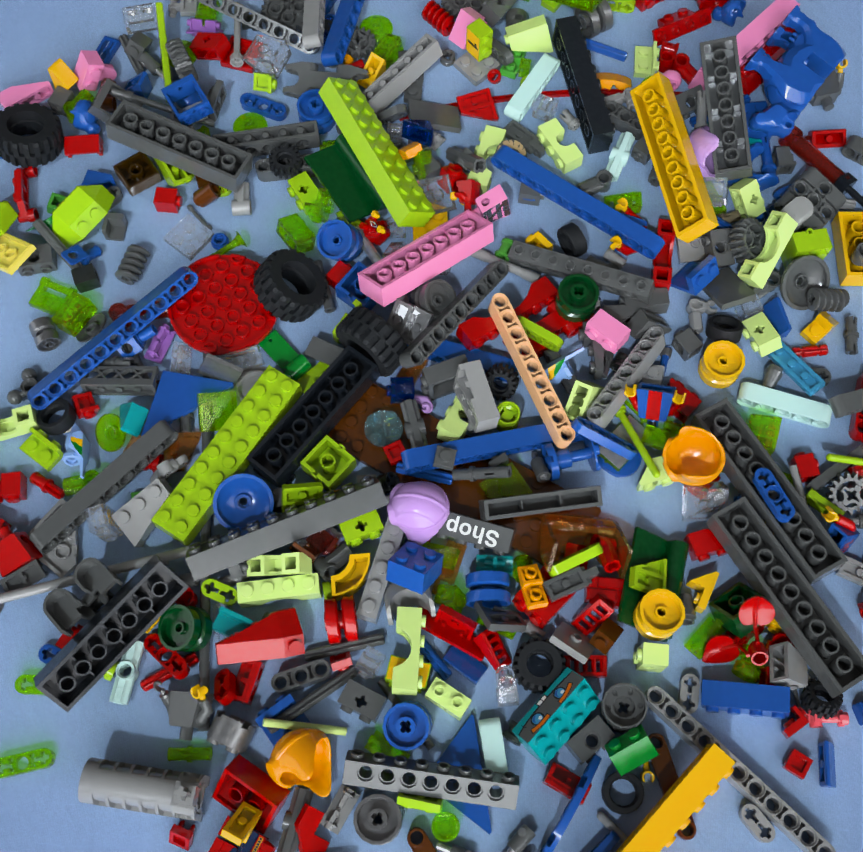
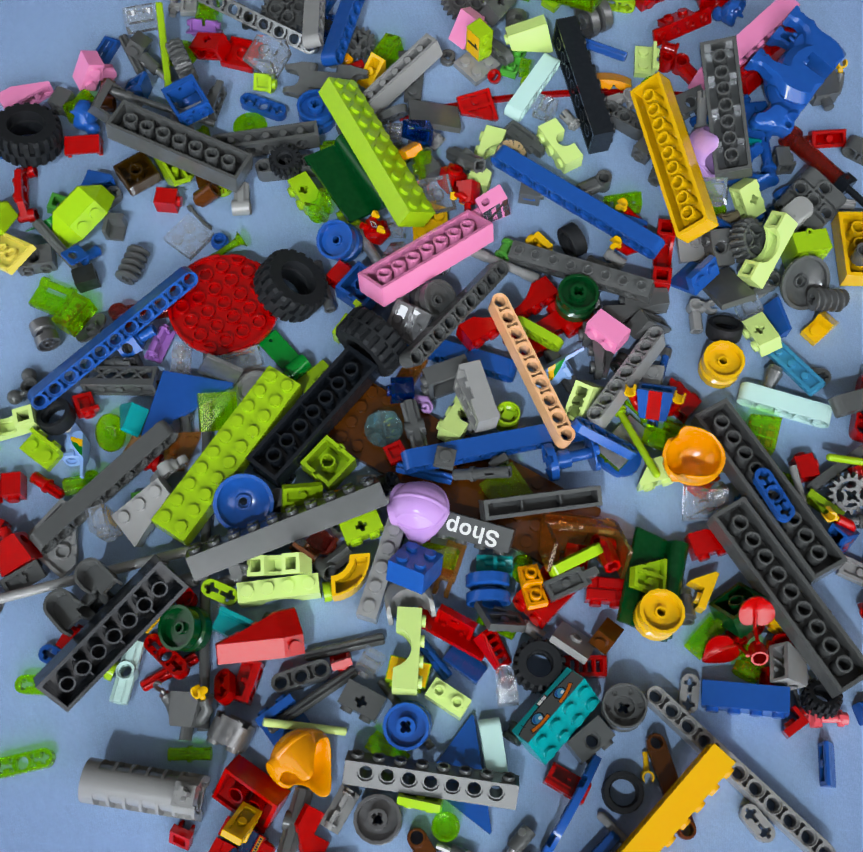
(62, 75): yellow slope -> none
(236, 57): light grey piece -> none
(295, 233): clear neon green brick -> none
(322, 351): dark grey hinge -> none
(337, 619): red wheel -> none
(377, 25): clear neon green dish -> none
(438, 18): red piece -> none
(450, 596): clear neon green bracket -> none
(504, 372): black tyre -> none
(540, 468): dark grey piece -> none
(602, 616): red slope -> none
(620, 155): light aqua piece -> none
(631, 750): green brick -> none
(651, 657): yellowish green brick -> none
(674, 77): bright pink piece -> none
(686, 344): dark grey brick -> none
(797, 764): red plate -> none
(809, 351): red axle -> none
(851, 335): dark grey pin -> none

